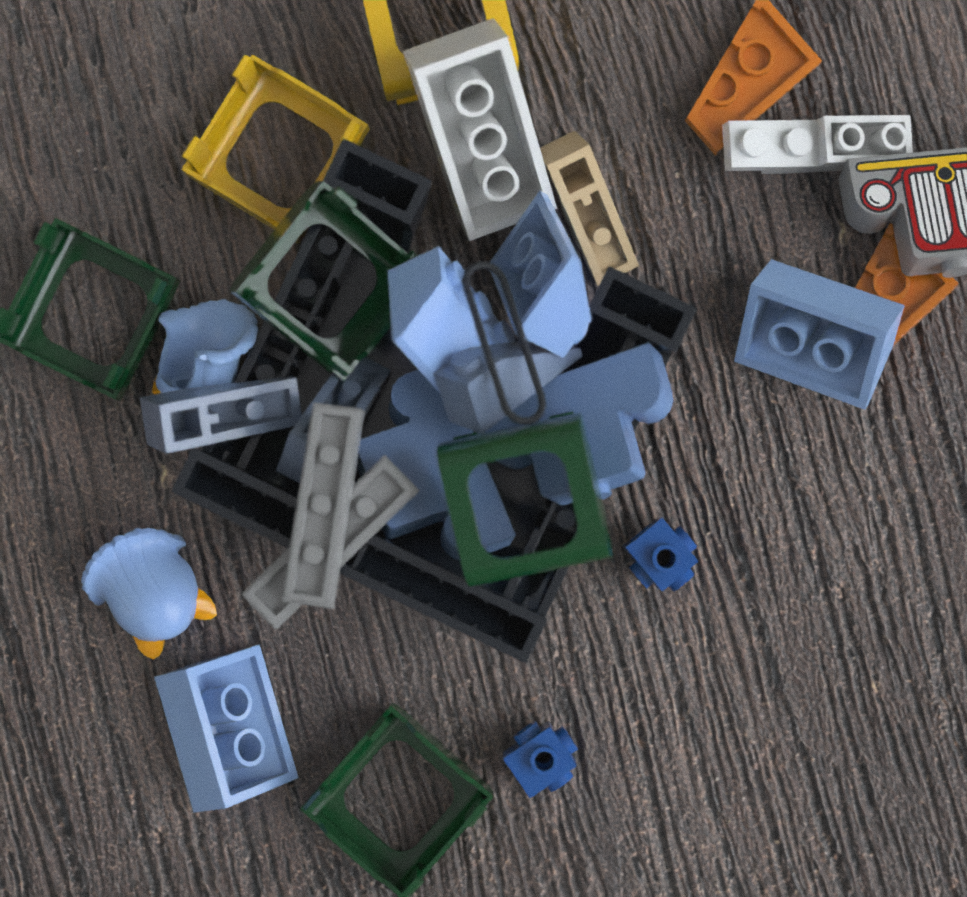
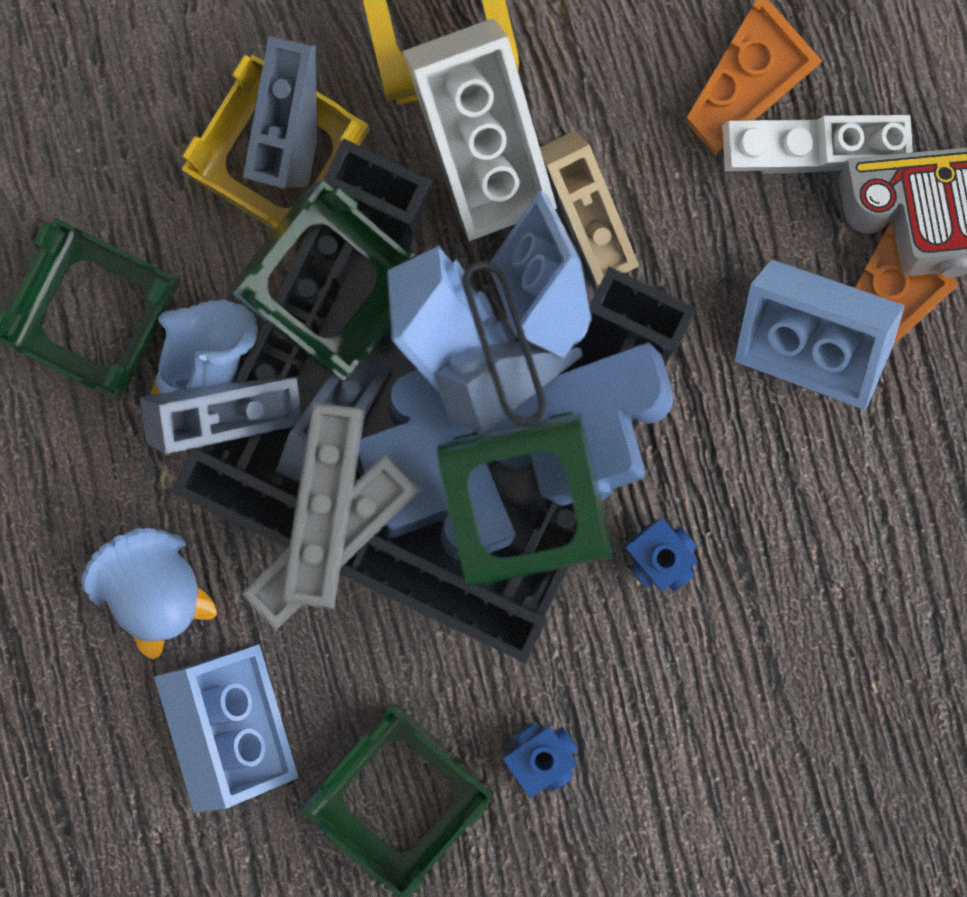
(284, 117): none -> sand blue slope

